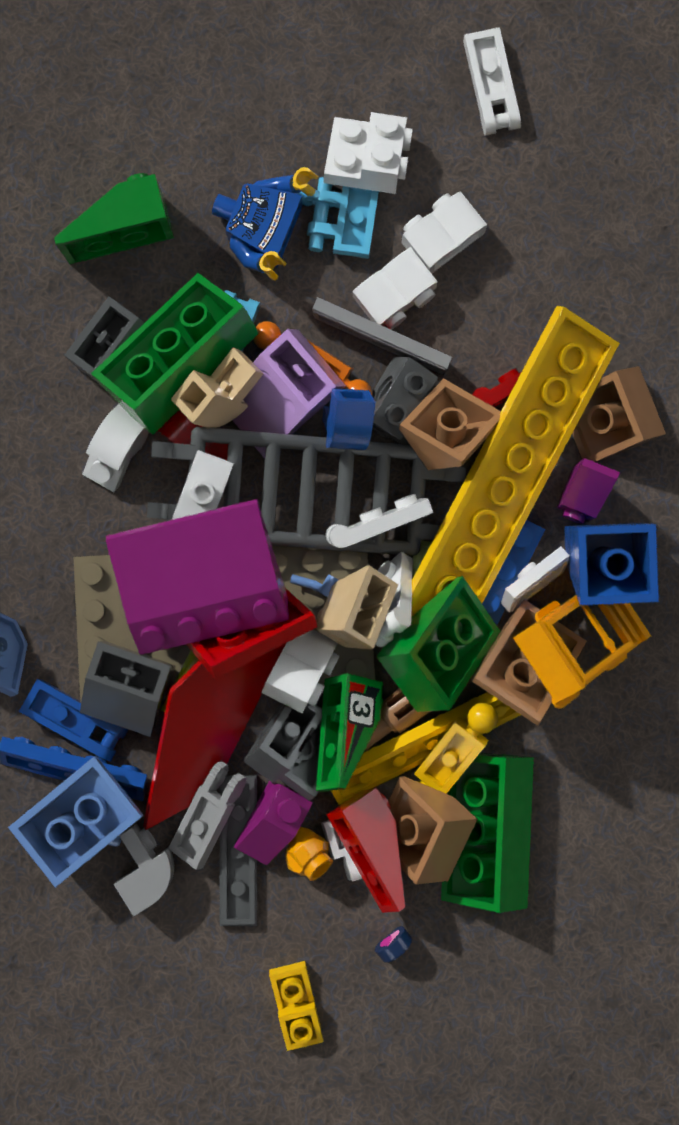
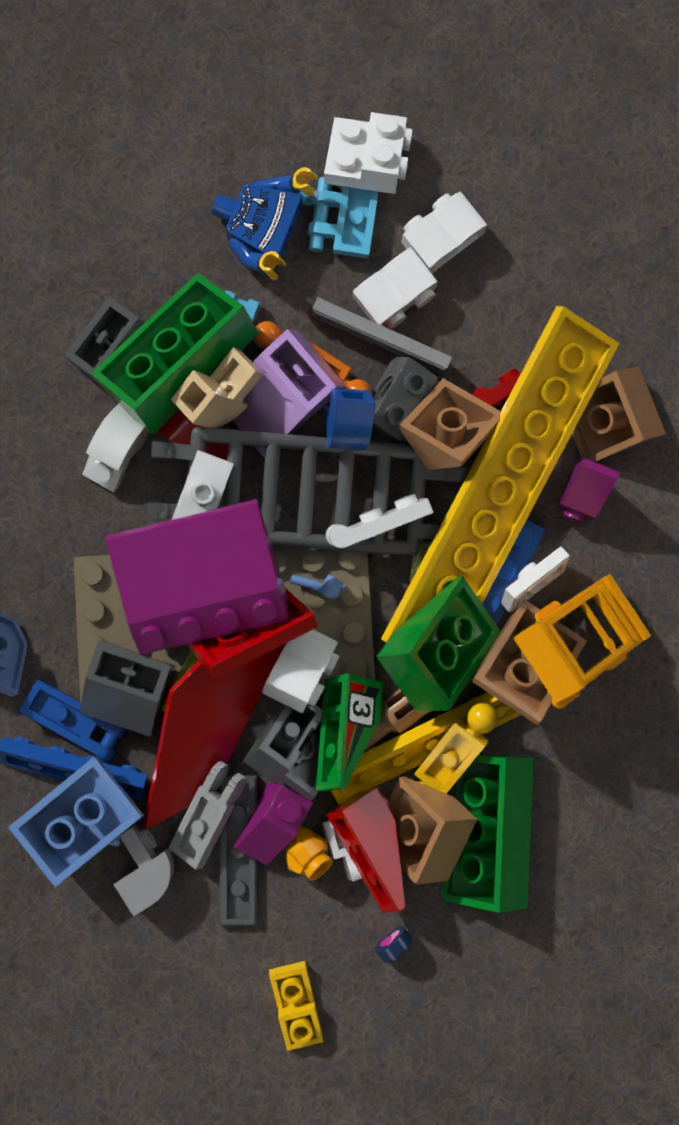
(120, 220): green slope -> none
(357, 608): tan torso -> none
(399, 614): white plate -> none
(492, 80): white plate -> none
(613, 563): blue slope -> none

